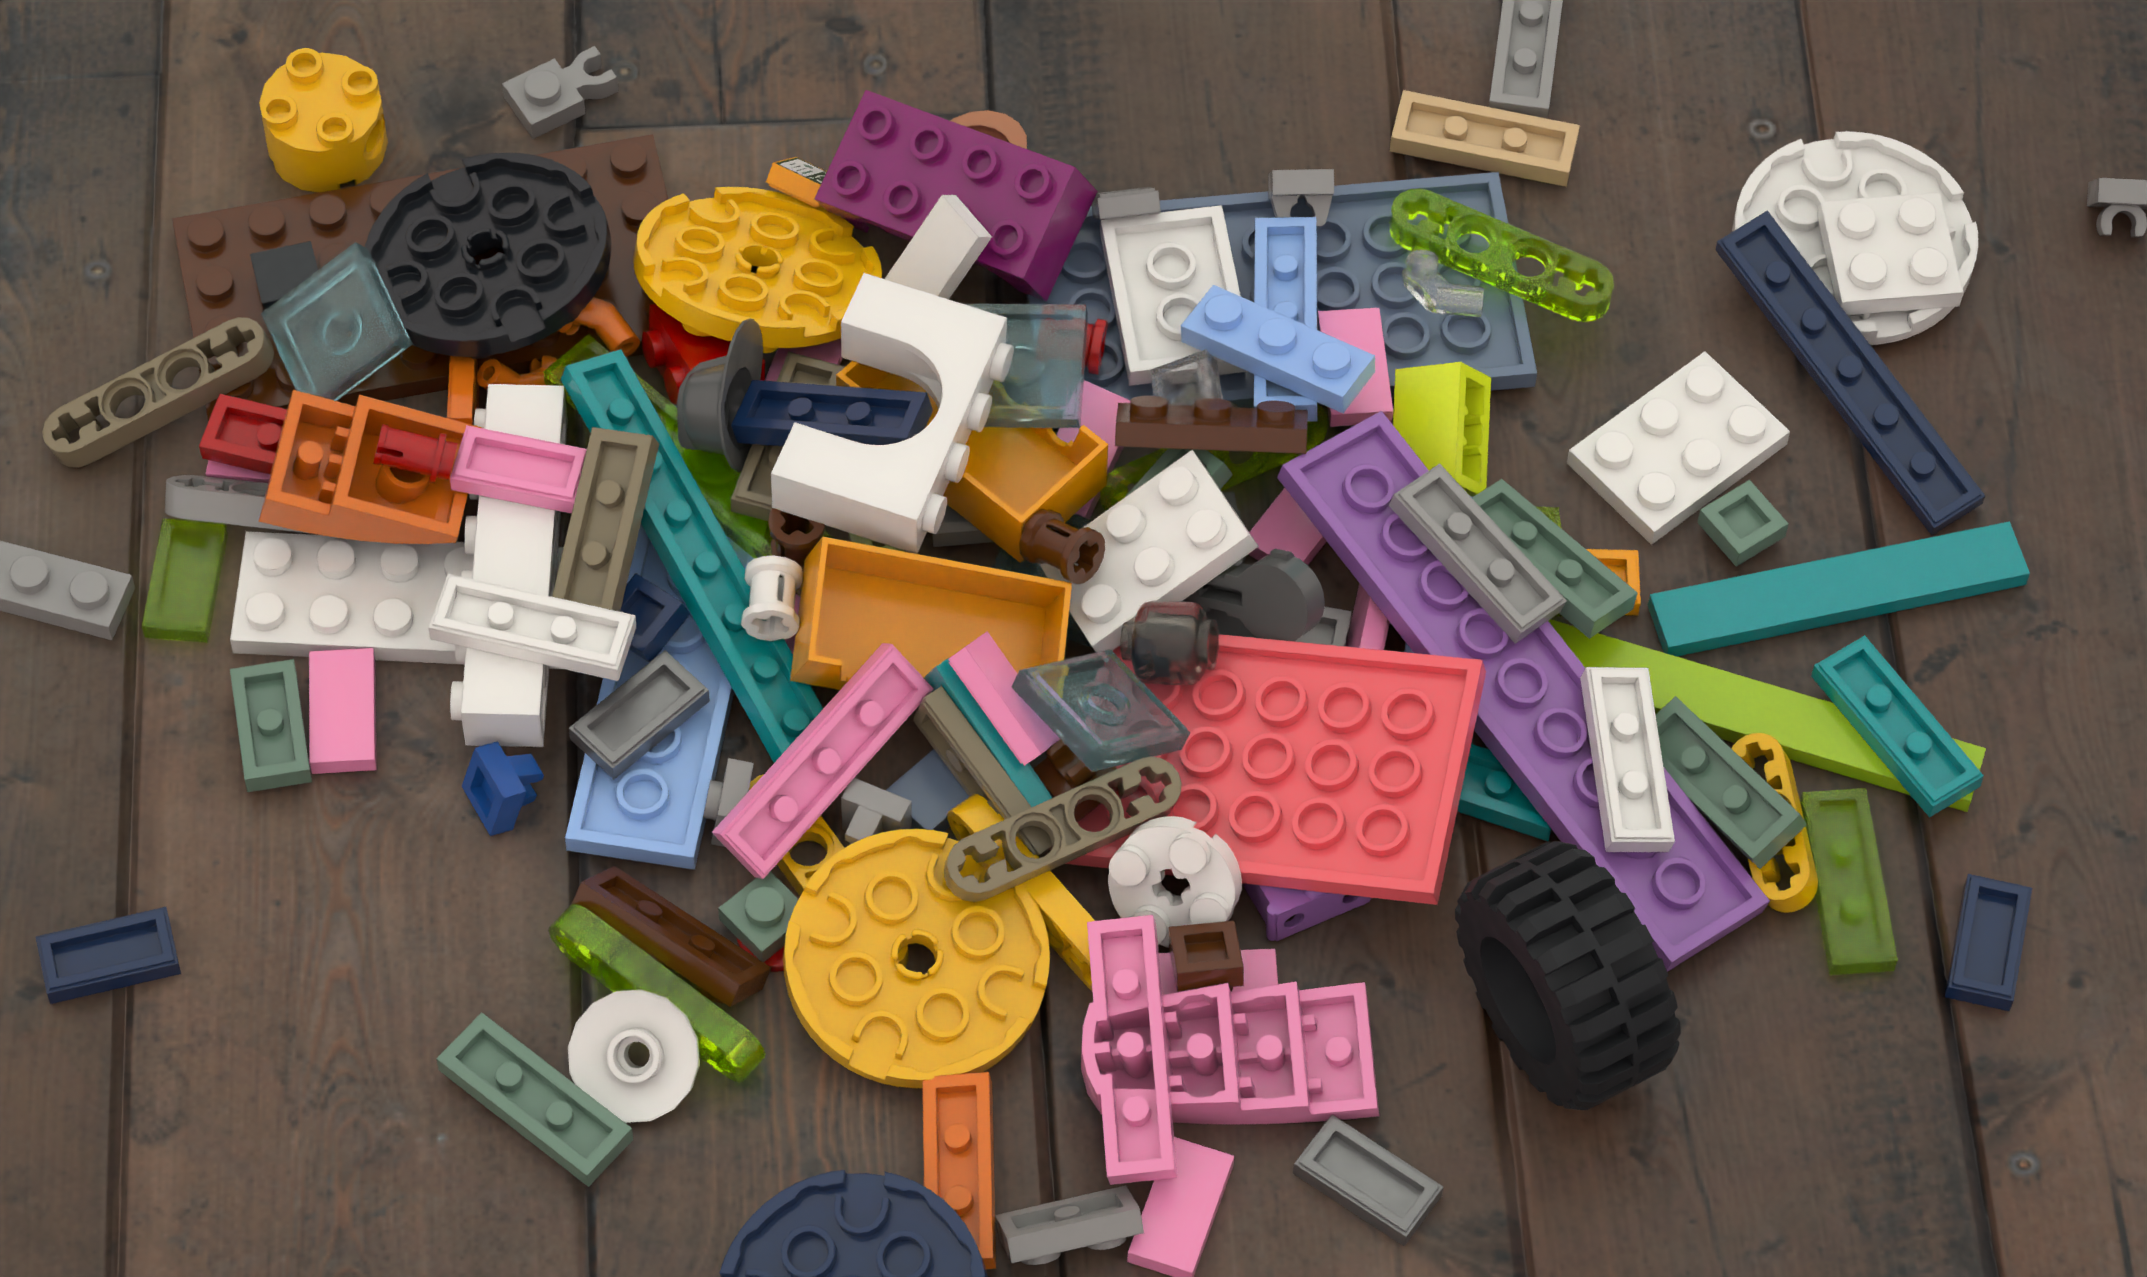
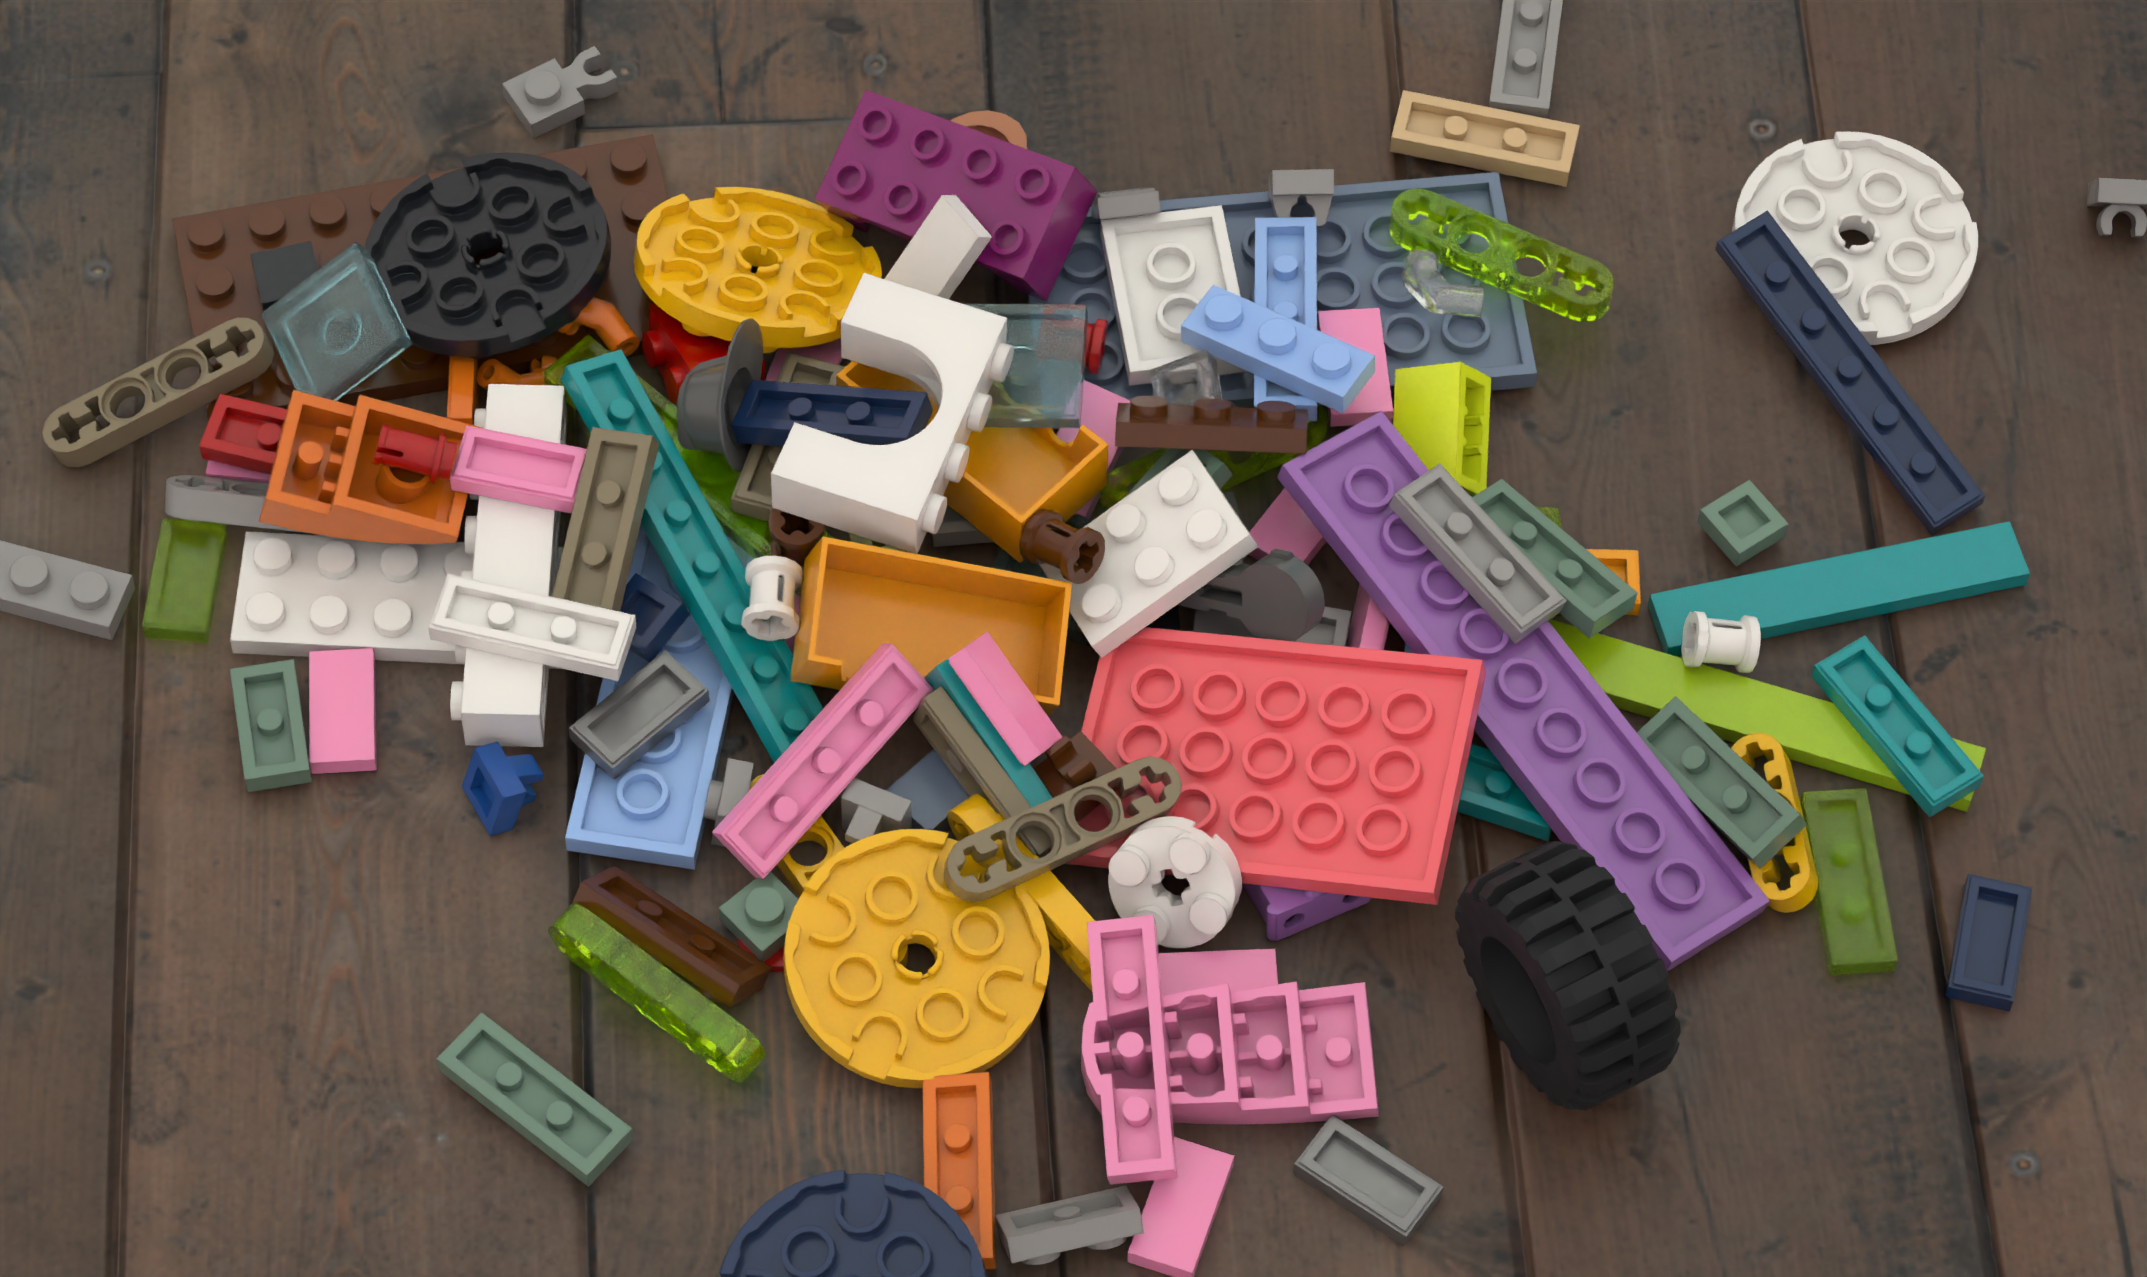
(108, 955): dark blue tile -> none
(323, 120): yellow brick -> none
(602, 1063): white dish -> none
(797, 179): light orange tile -> none
(1100, 710): clear light blue tile -> none
(1170, 642): clear smoke head -> none
(1205, 955): reddish brown tile -> none
(1627, 760): white tile -> none
(1678, 447): white plate -> none
(1721, 641): none -> white bush
(1890, 253): white plate -> none

